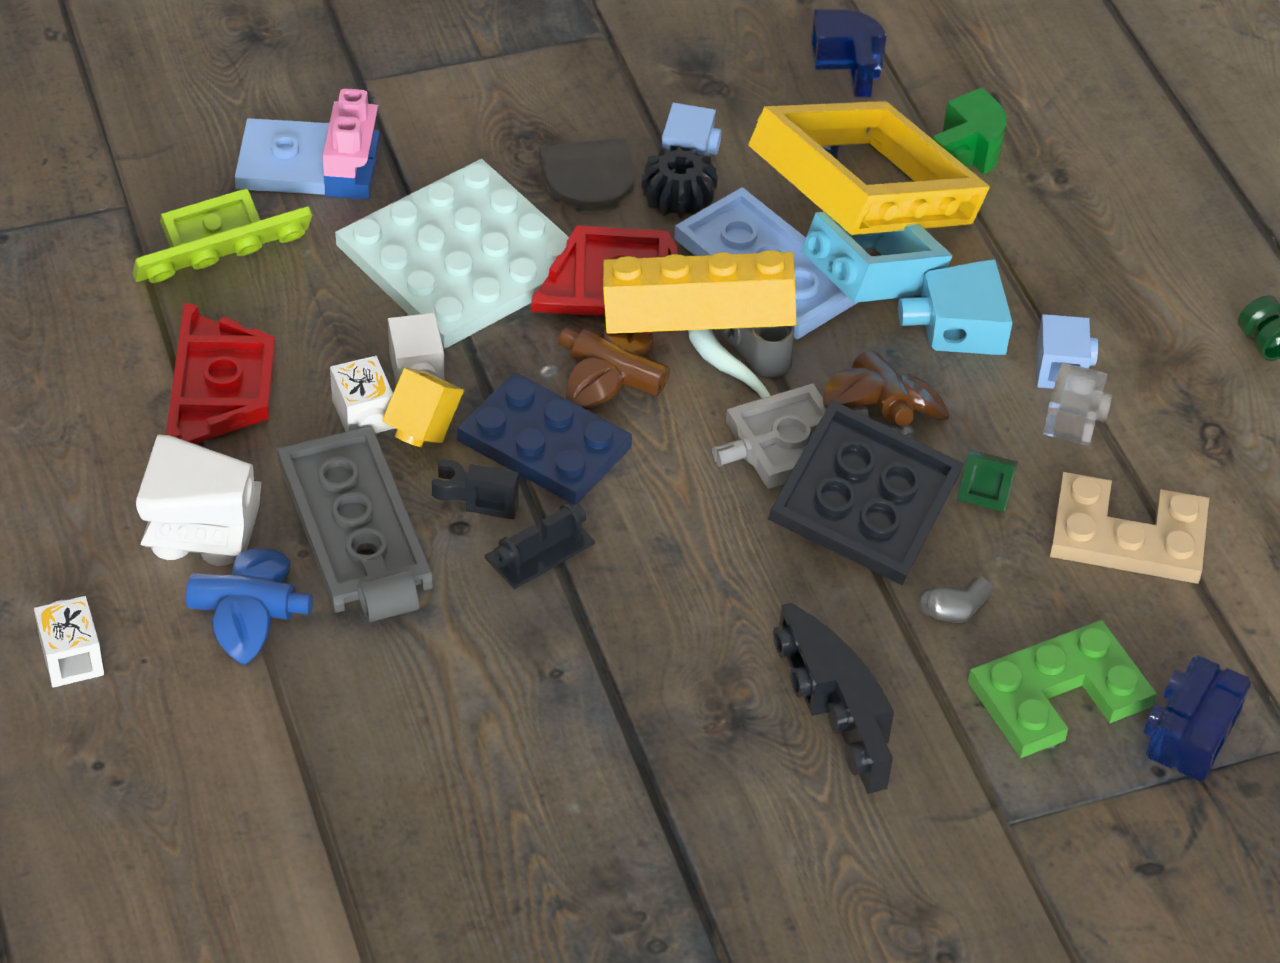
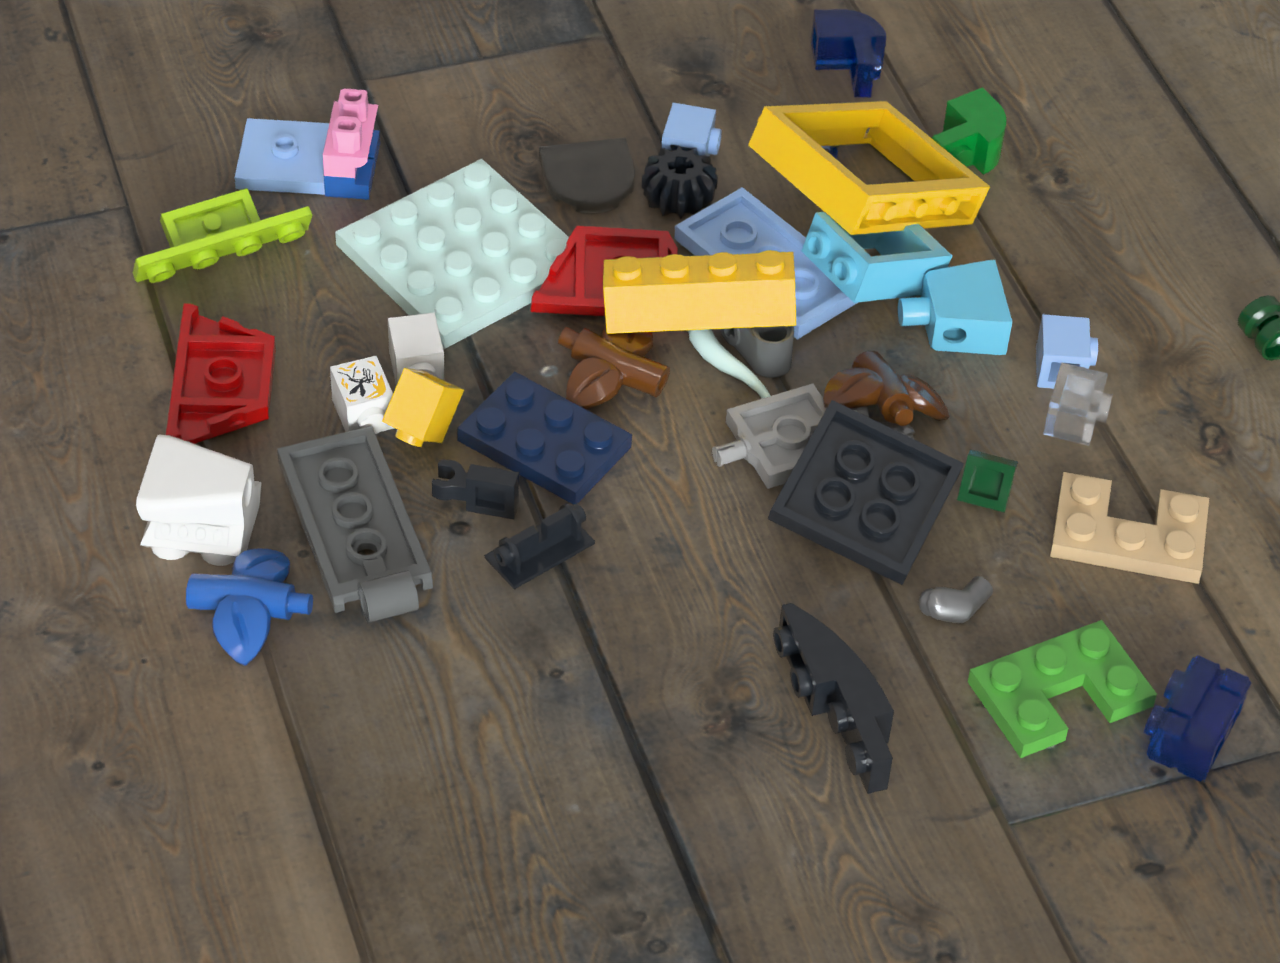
(69, 641): white brick -> none

